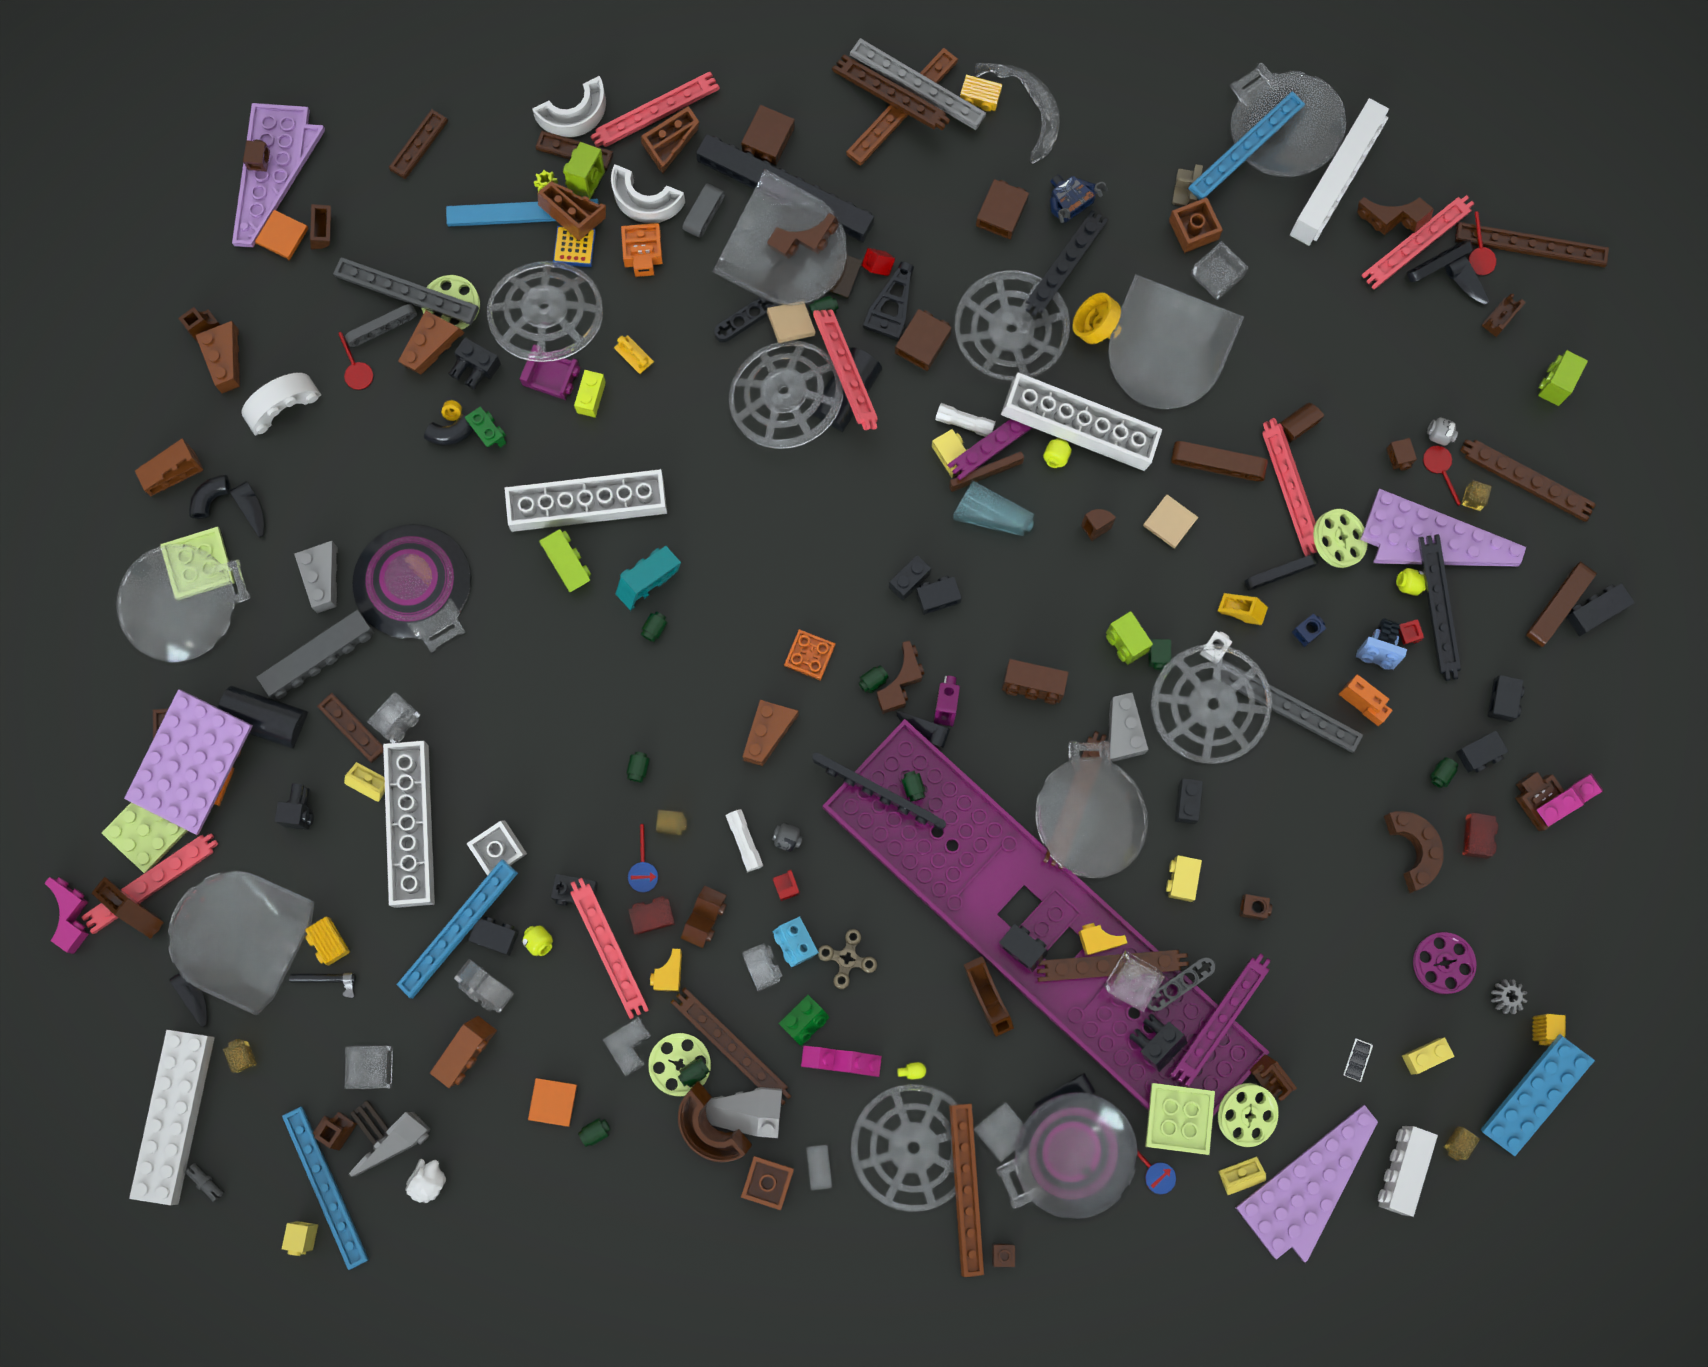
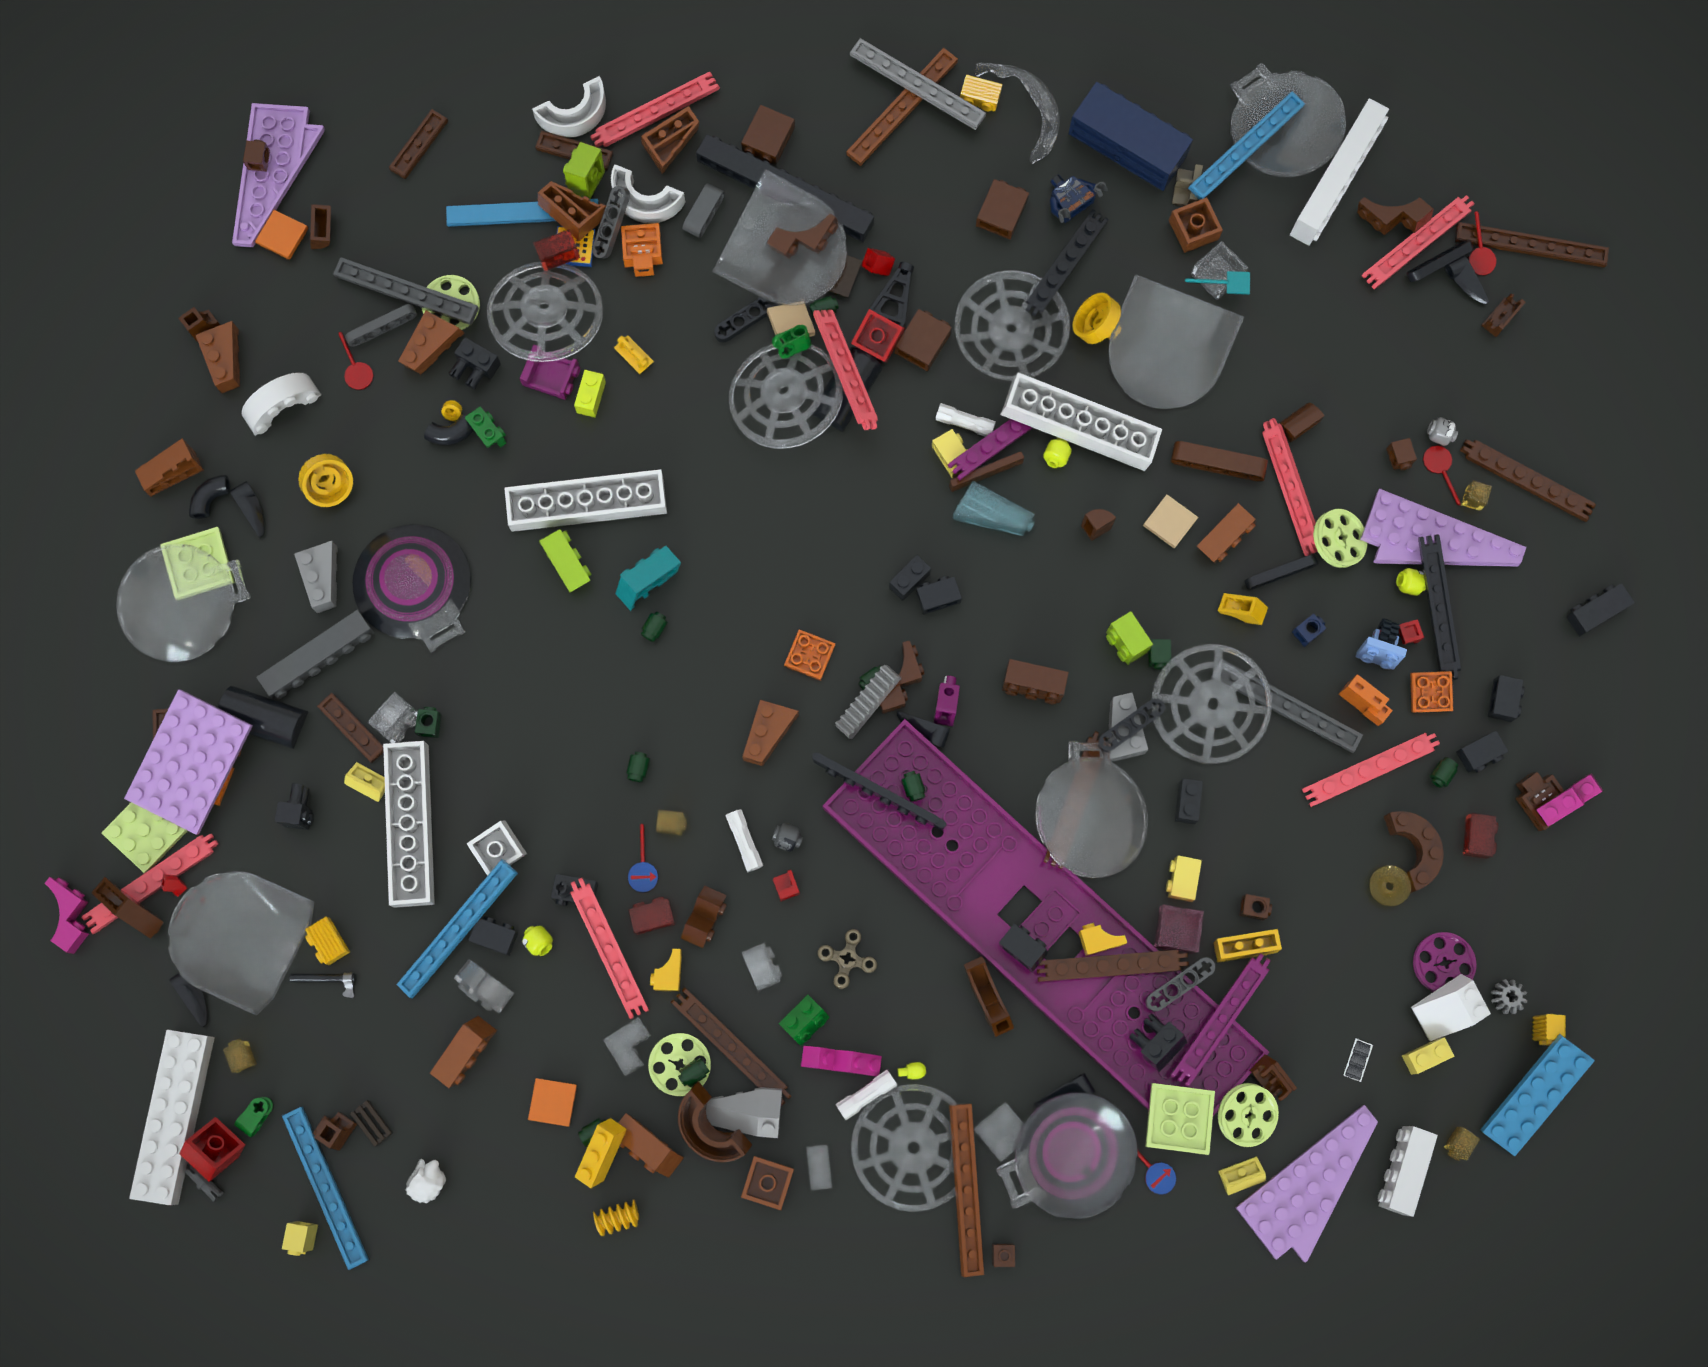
(173, 884): none -> red piece
(212, 1149): none -> red brick
(252, 1118): none -> green piece
(320, 471): none -> yellow piece
(368, 1067): clear brick -> none
(402, 1135): light grey wedge -> none
(431, 730): none -> dark green brick
(543, 179): neon yellow gear -> none
(556, 250): none -> clear red brick
(600, 1153): none -> yellow brick
(607, 221): none -> dark grey beam
(616, 1218): none -> yellow piece
(648, 1147): none -> dark orange wedge
(794, 341): none -> green piece
(795, 942): medium azure brick -> none
(853, 1103): none -> white axle
(868, 701): none -> light grey gear
(877, 335): none -> red brick
(891, 93): reddish brown hinge -> none
(1130, 135): none -> dark blue brick
(1131, 725): none -> black beam
(1134, 981): clear brick -> none
(1179, 929): none -> clear pink piece
(1219, 637): white brick -> none
(1227, 533): none -> dark orange wedge
(1236, 282): none -> teal piece
(1247, 945): none -> yellow brick
(1370, 768): none -> coral hinge
(1392, 875): none -> clear yellow dish
(1431, 691): none -> orange tile
(1451, 1008): none -> white slope
(1561, 604): reddish brown beam -> none
(1562, 377): lime brick -> none

